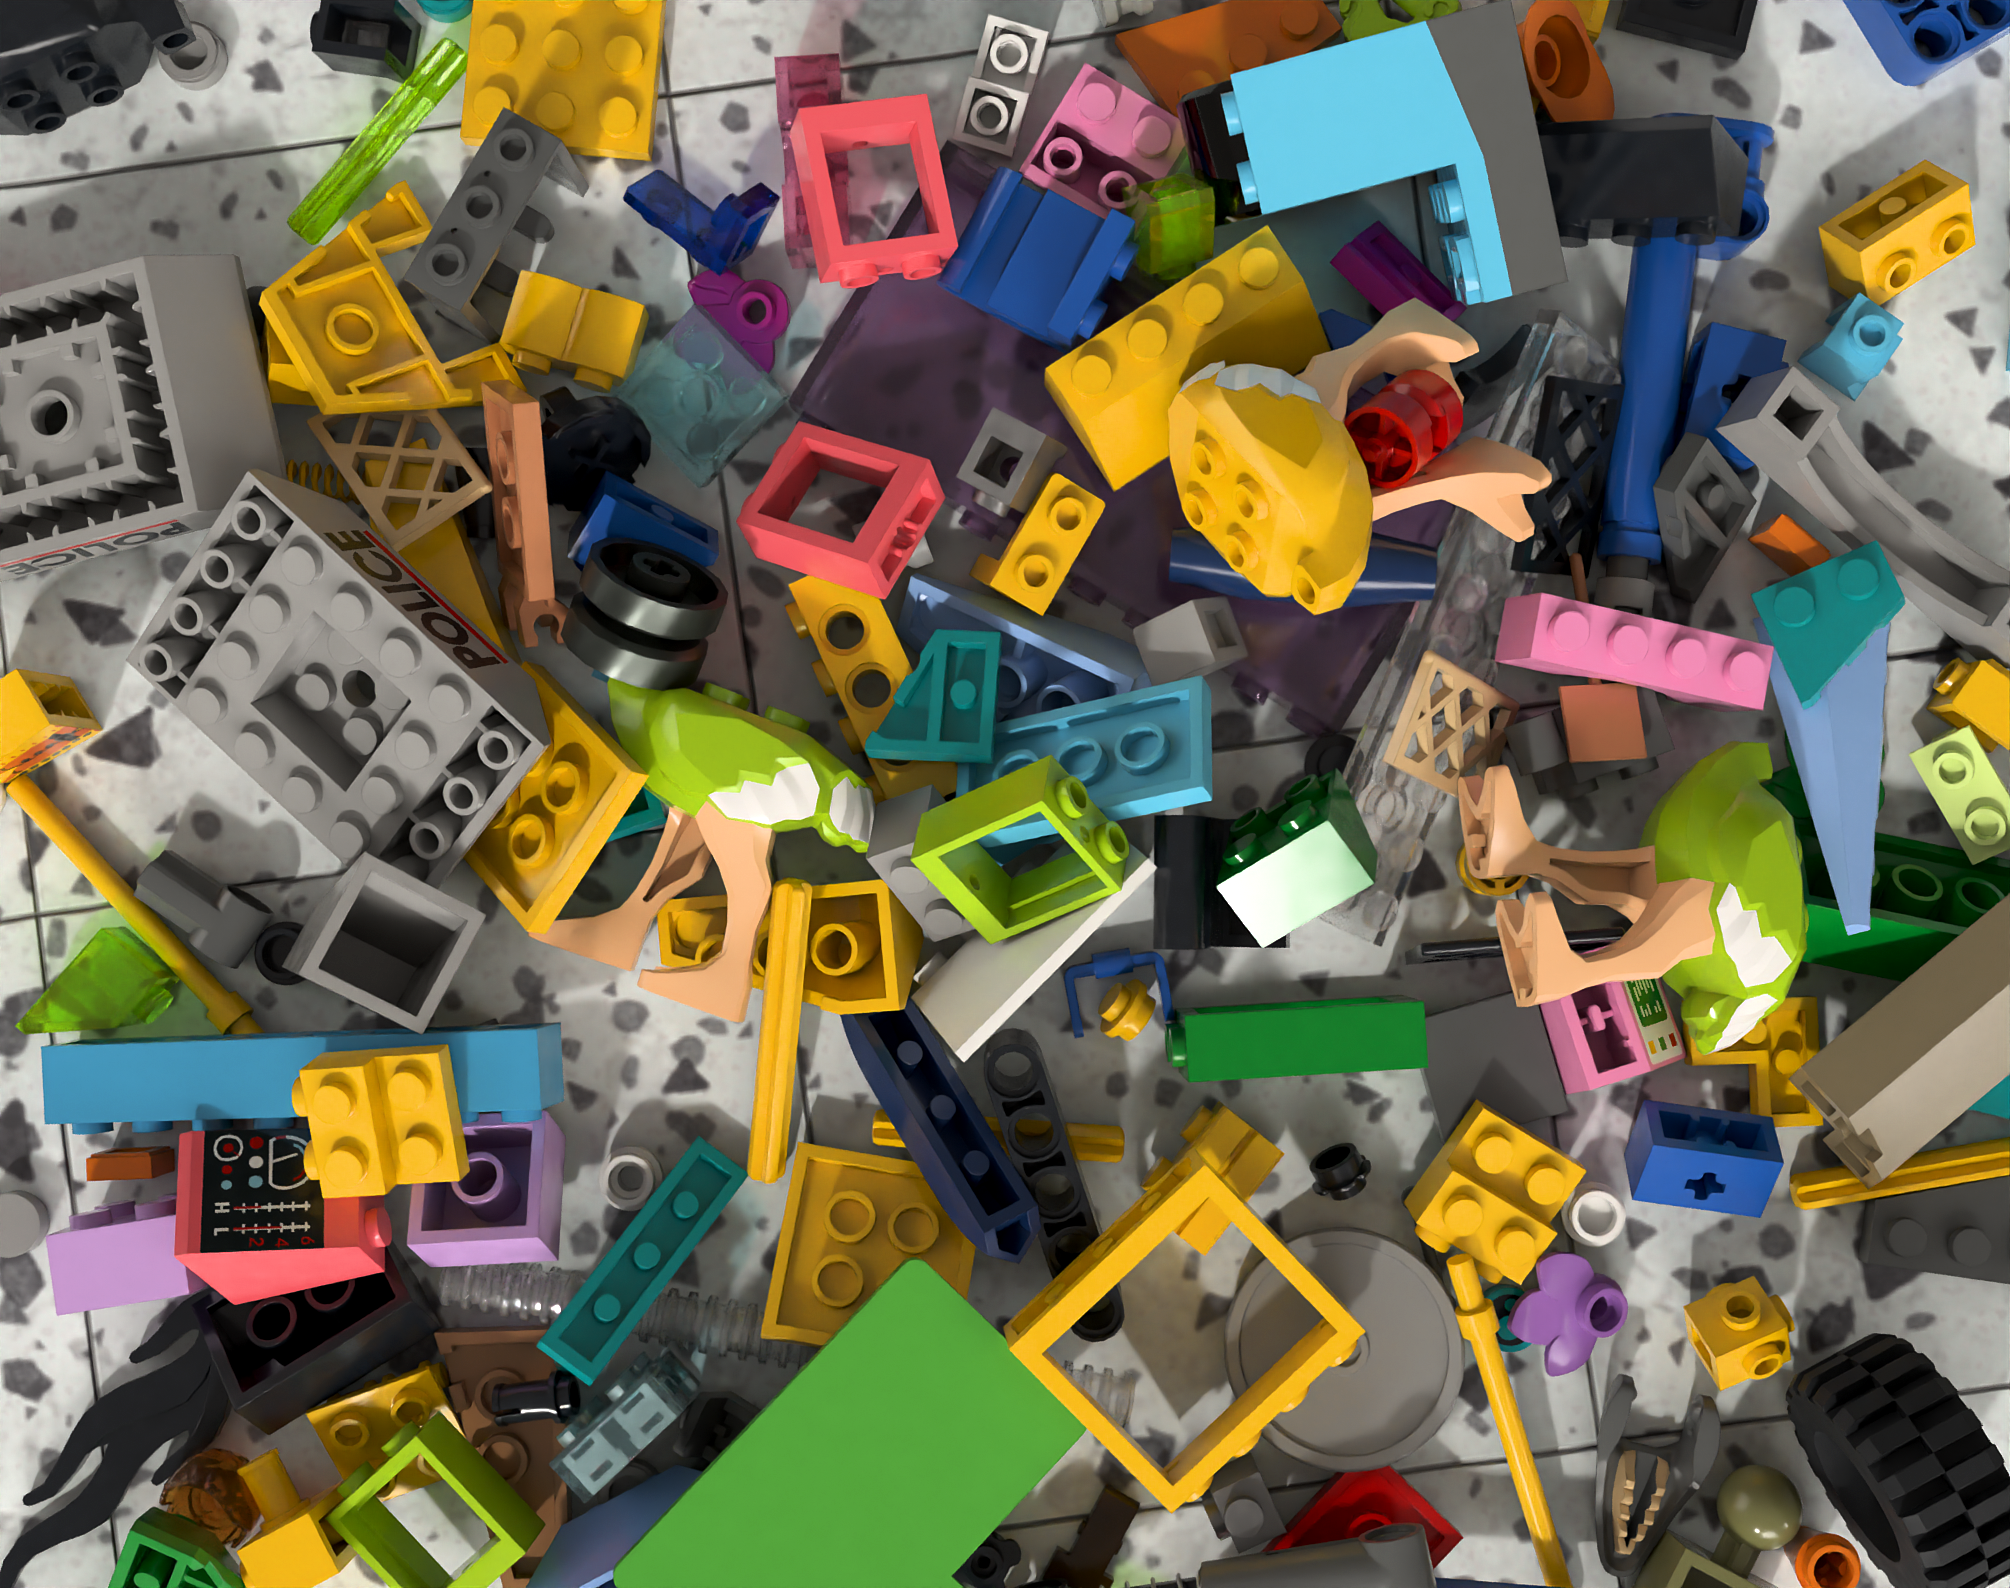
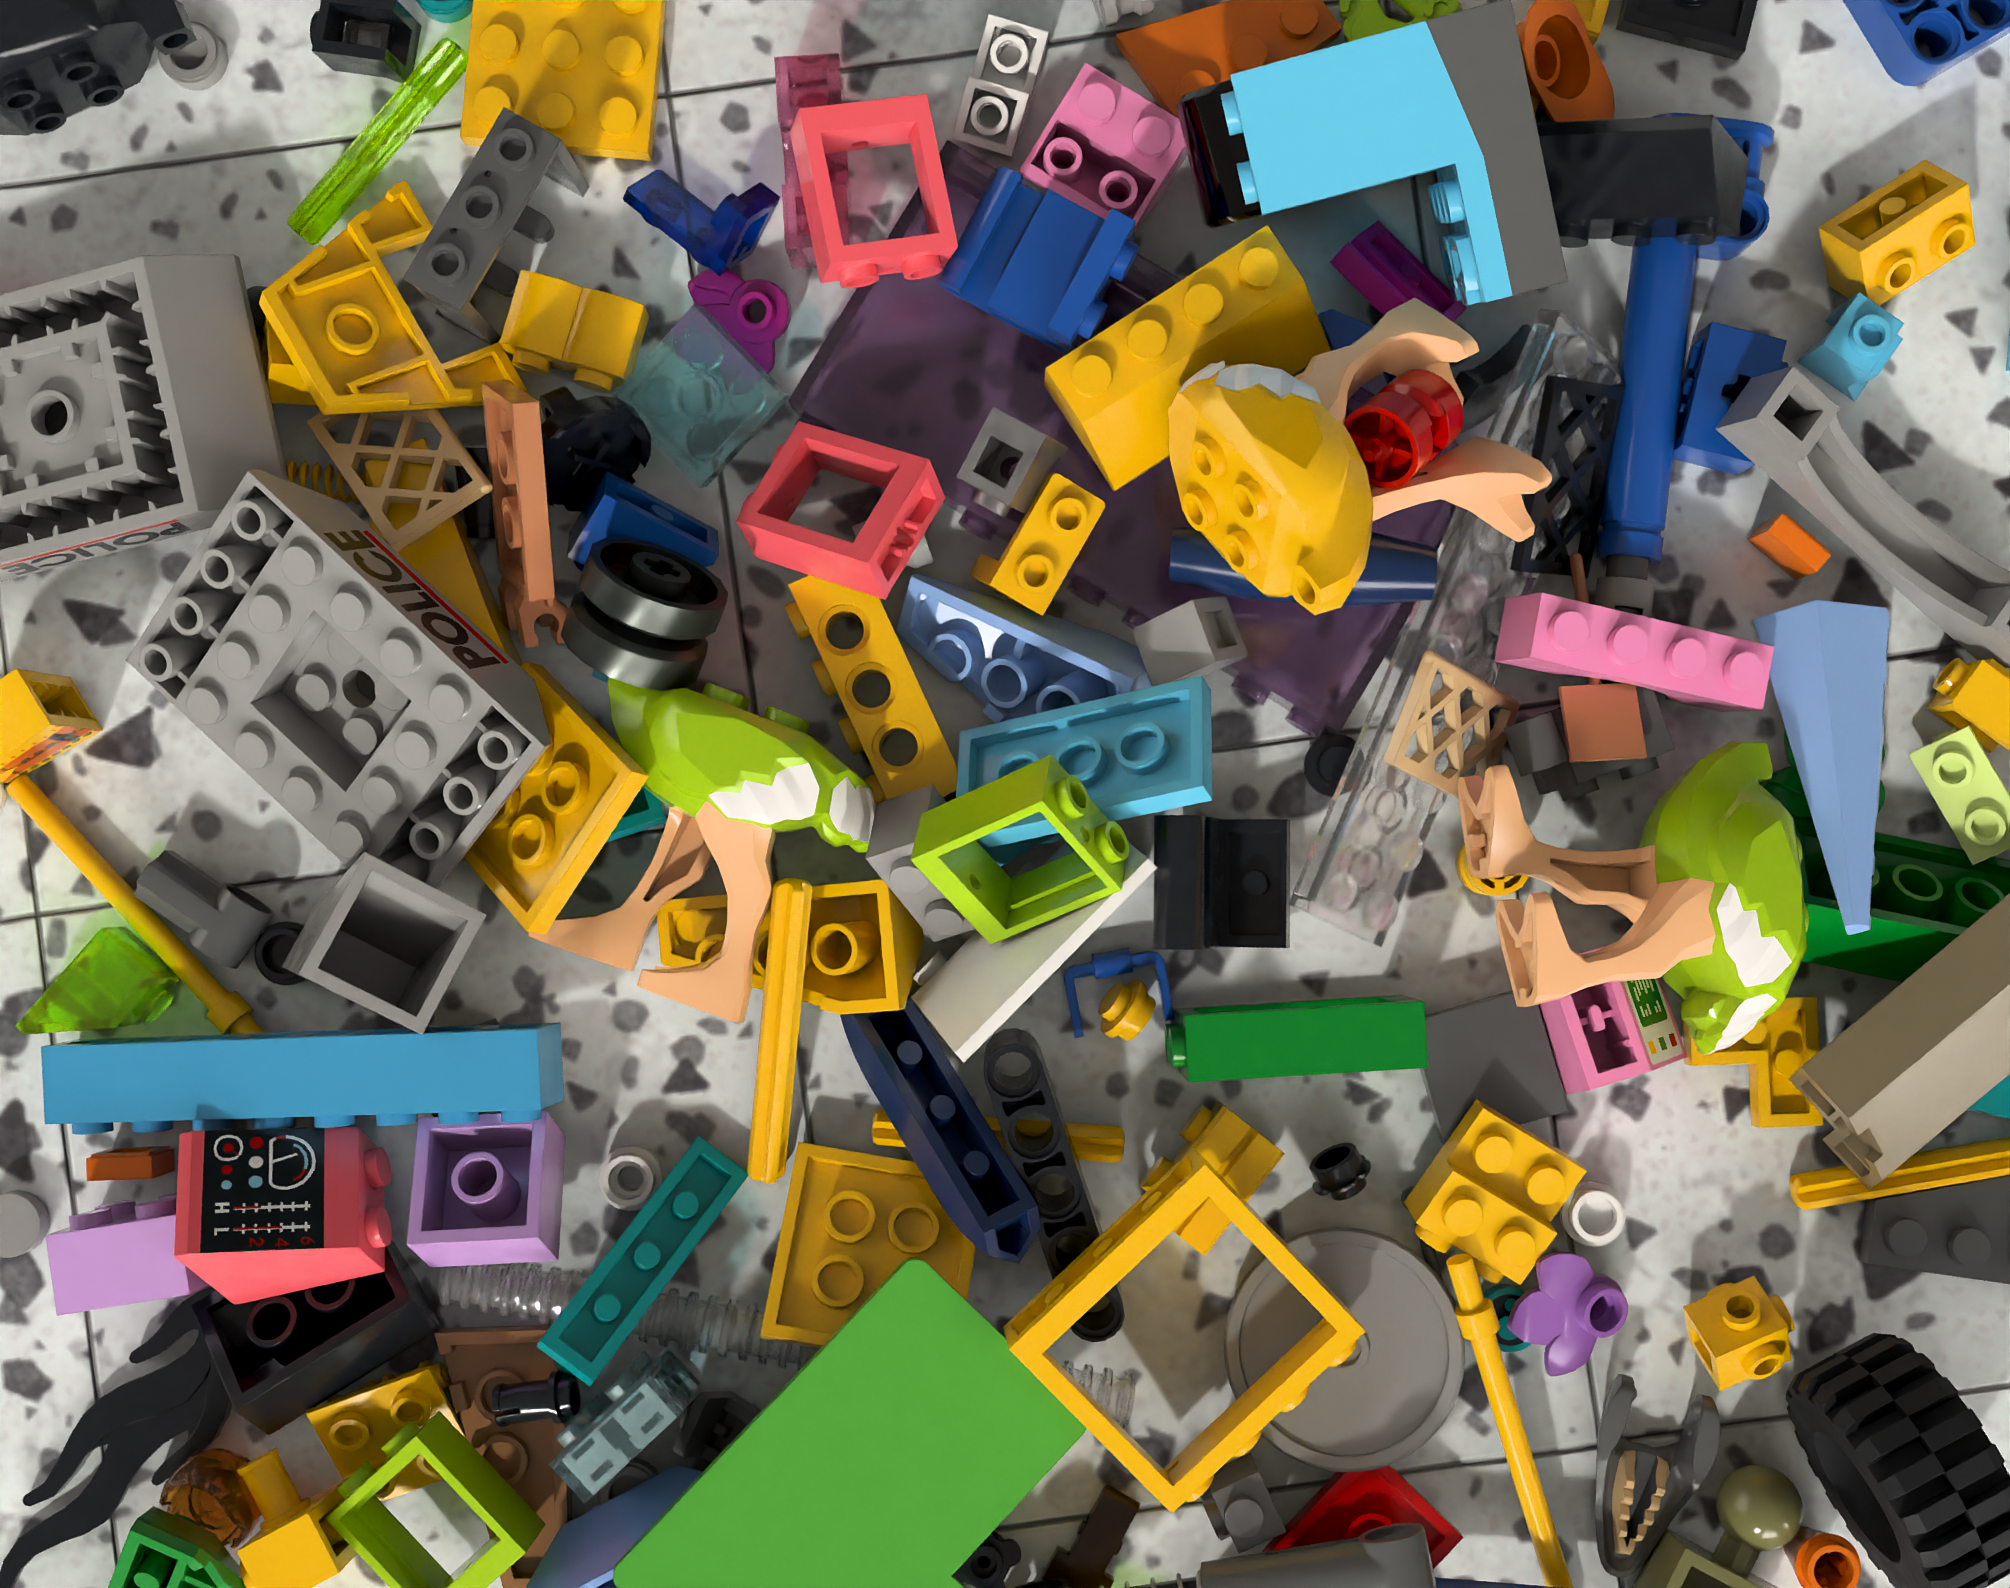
(381, 1119): yellow plate -> none
(946, 704): teal wing -> none
(1172, 223): clear neon green slope -> none
(1297, 857): slope -> none
(1491, 947): black window -> none
(1698, 513): dark grey wing -> none
(1703, 1158): blue brick -> none
(1828, 616): teal wing -> none

